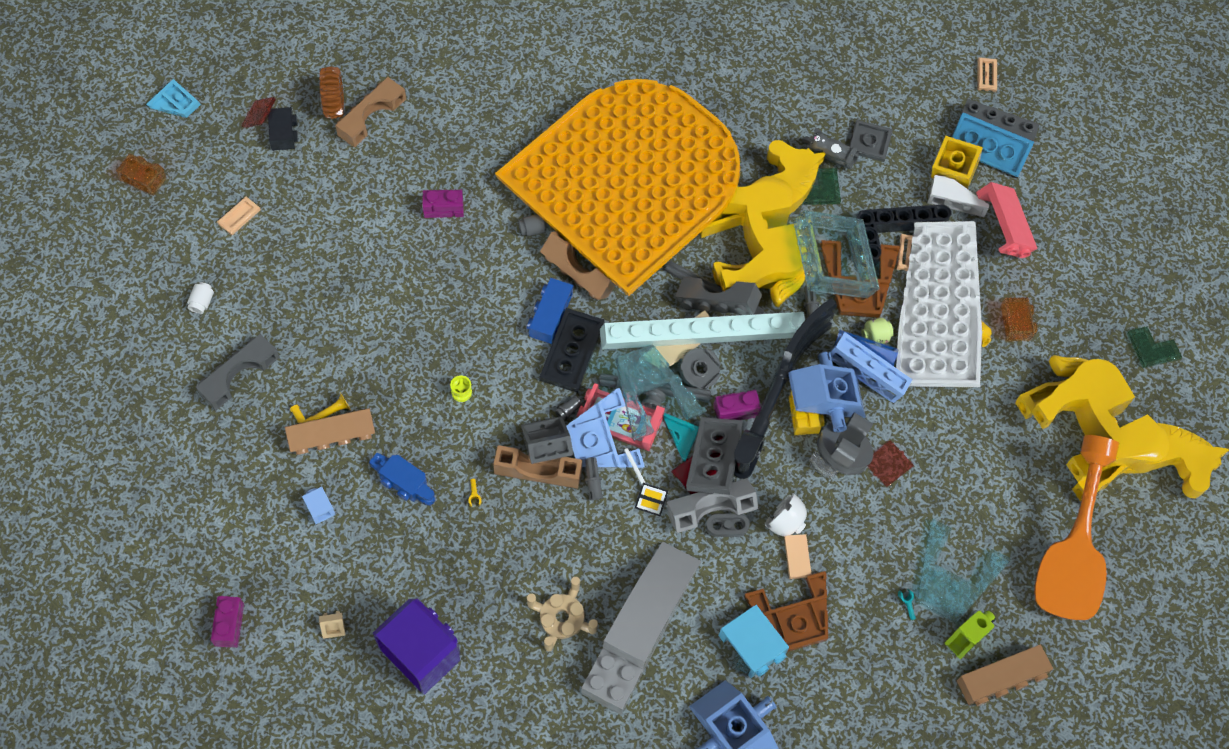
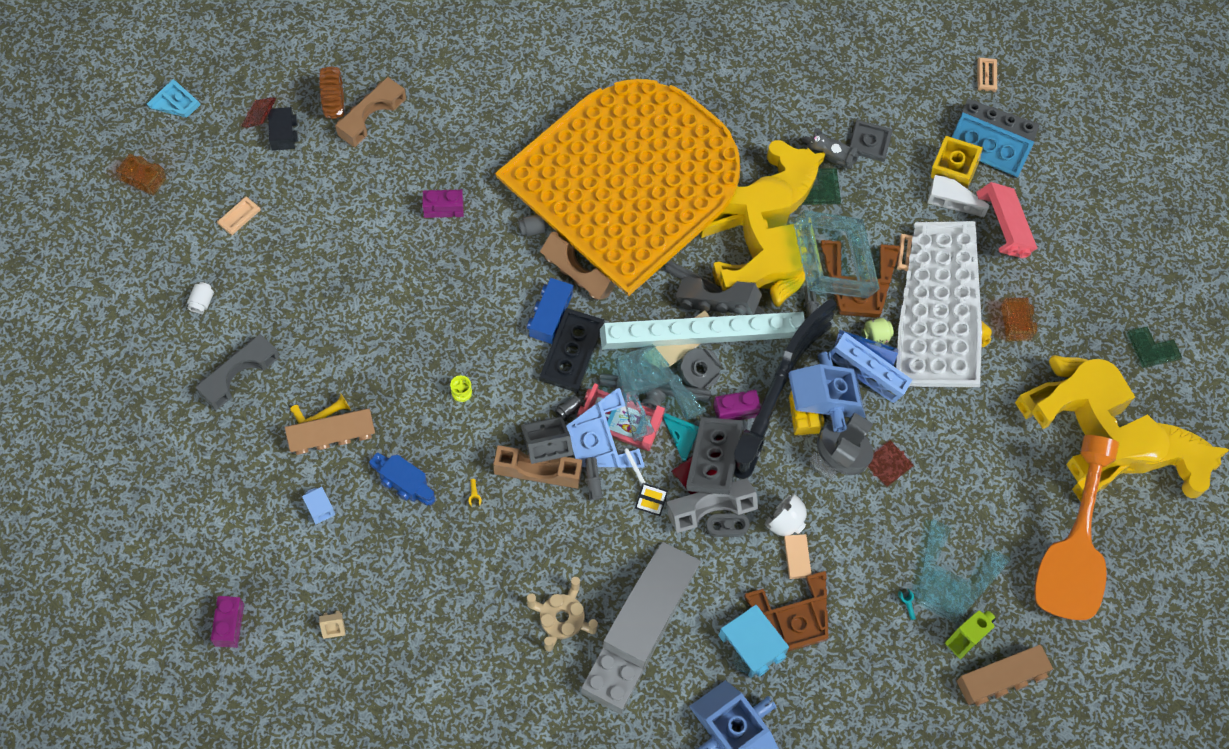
(418, 644): dark purple plate -> none
(893, 221): black beam -> none

